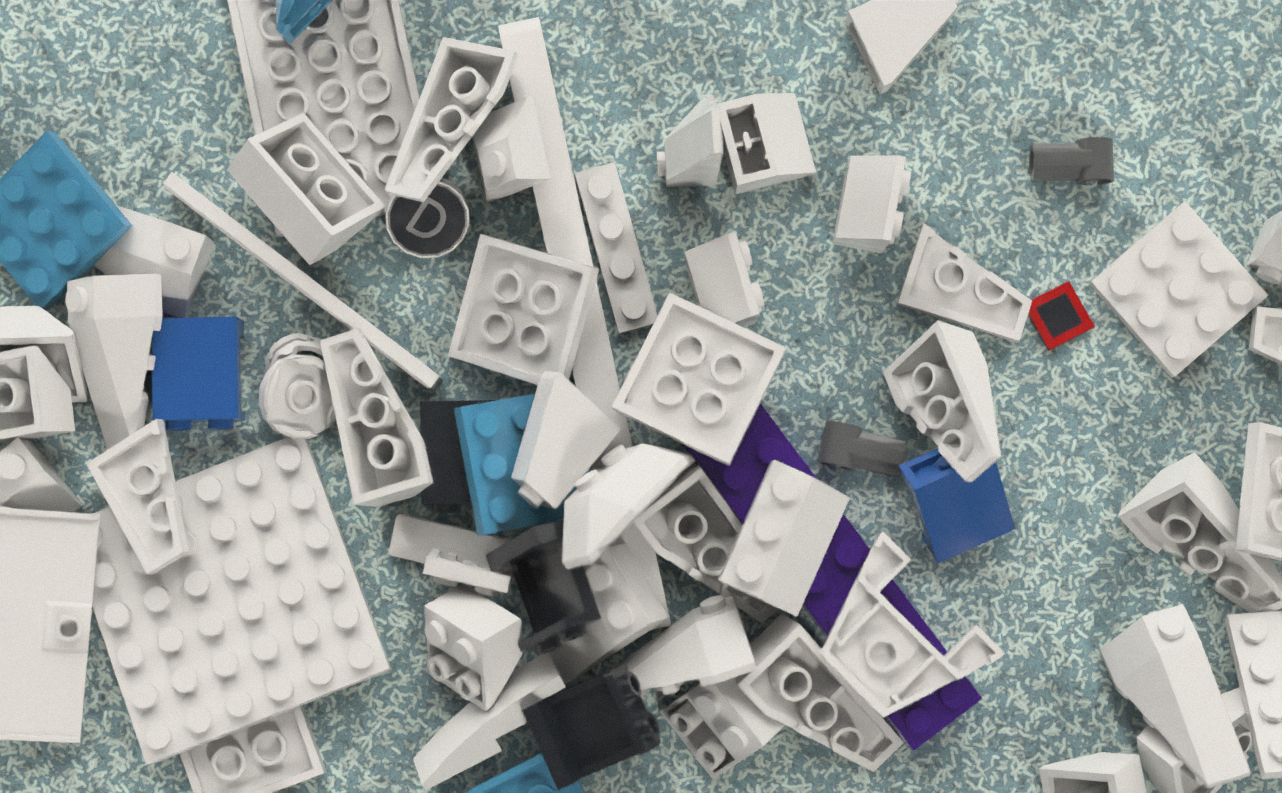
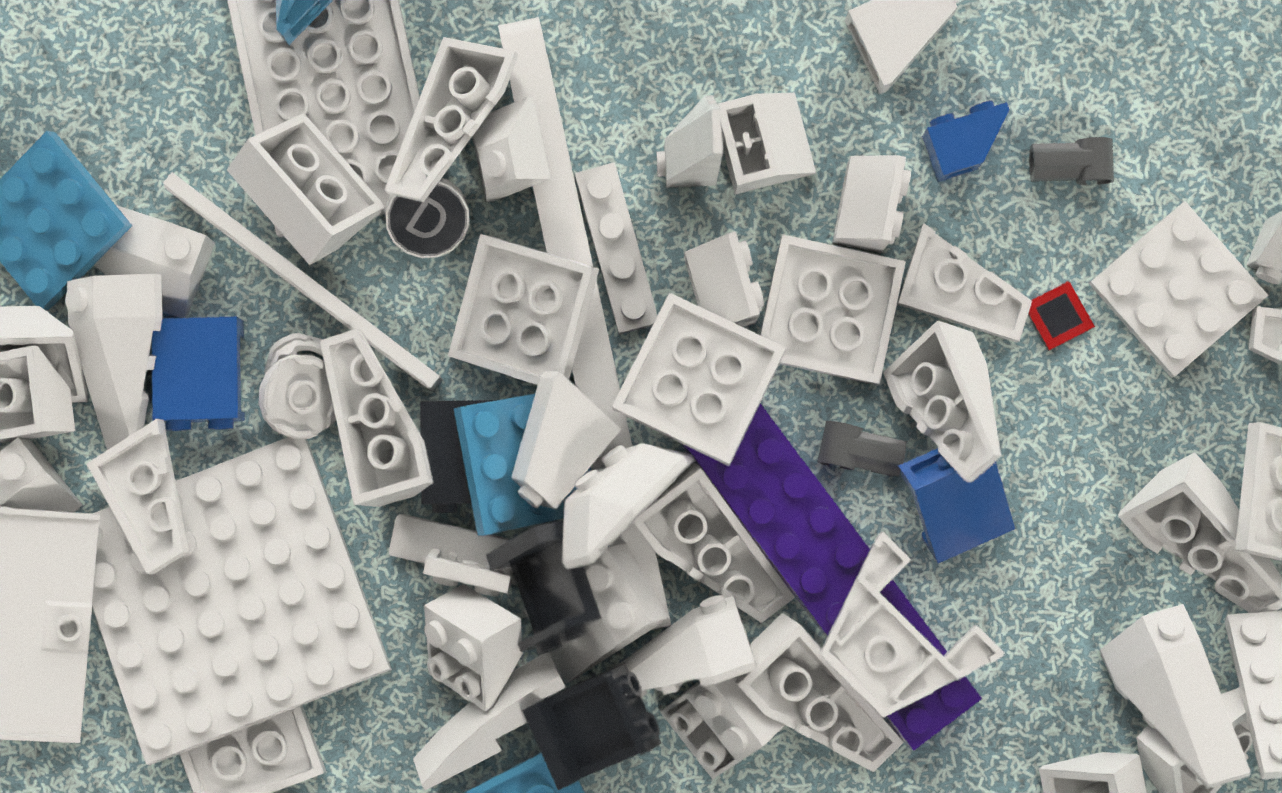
(784, 538): white slope -> none
(832, 308): none -> white plate
(963, 142): none -> blue slope

